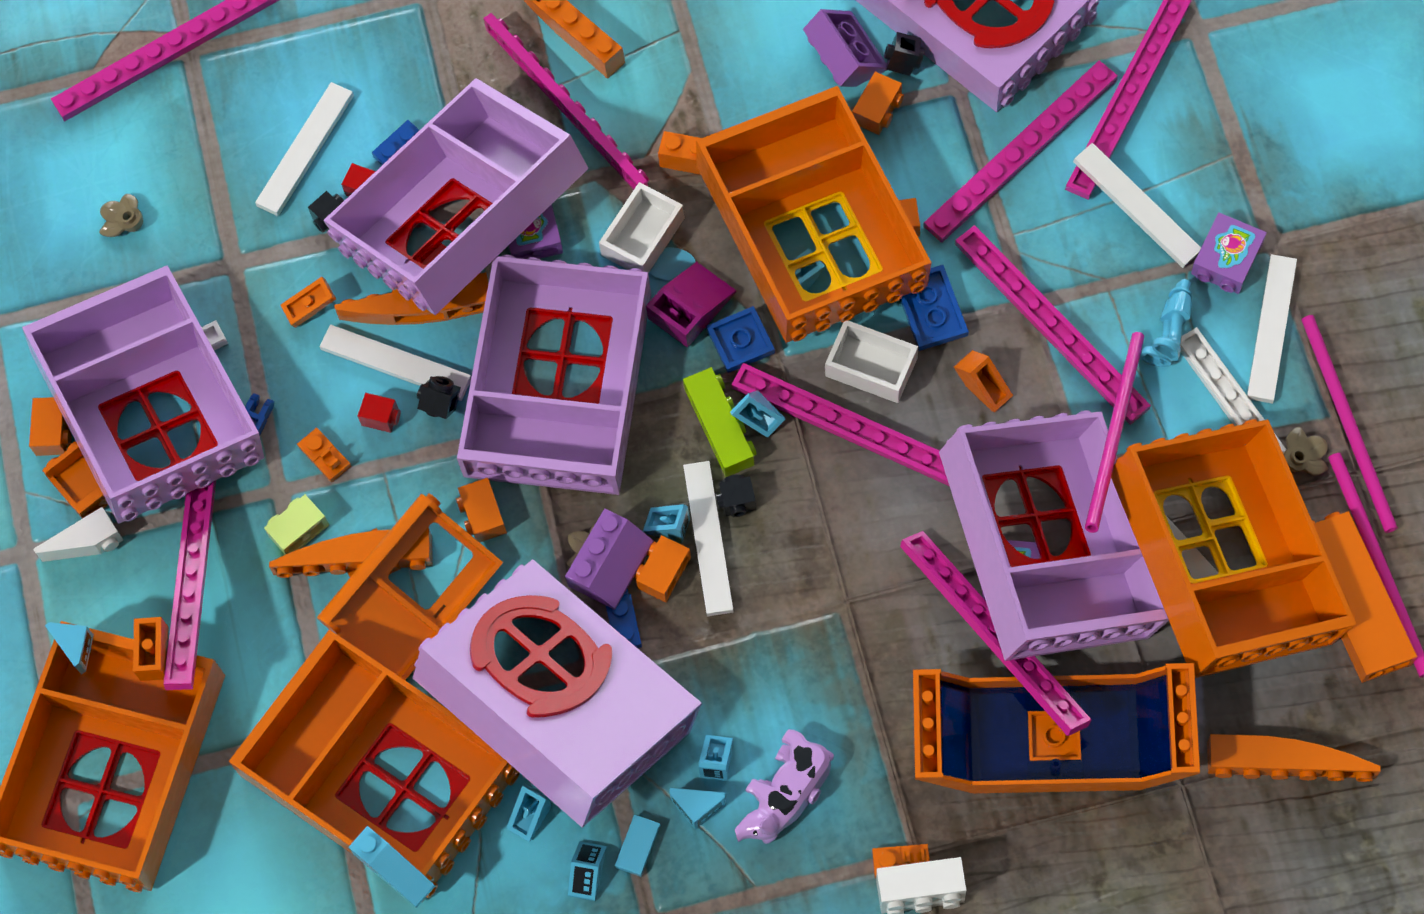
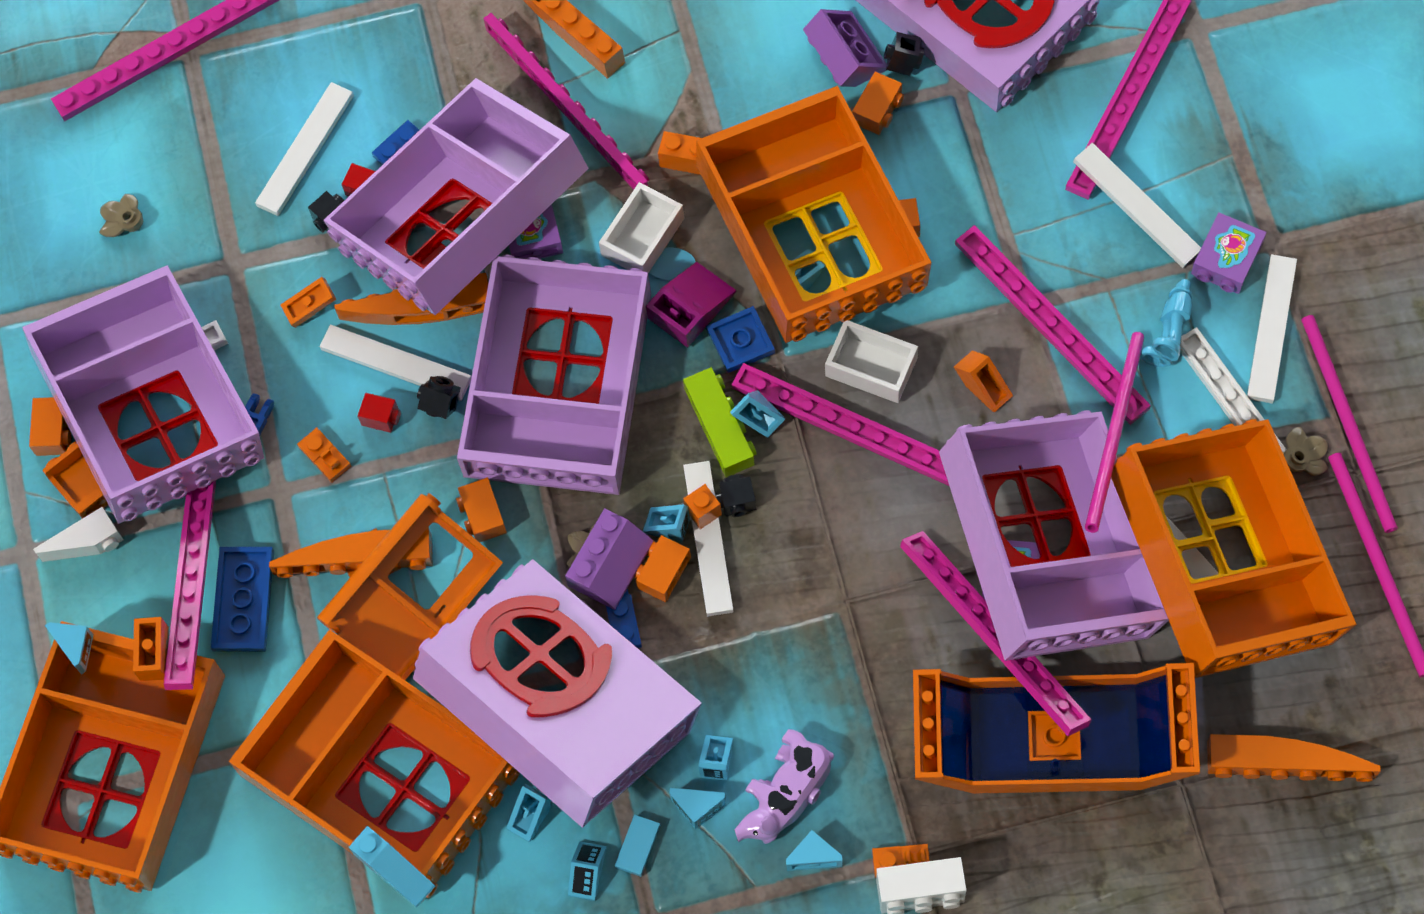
(242, 599): none -> blue plate
(296, 525): yellowish green brick -> none
(702, 506): none -> orange brick
(813, 854): none -> medium azure slope
(934, 312): blue plate -> none
(1020, 151): dark pink plate -> none
(1379, 639): orange brick -> none

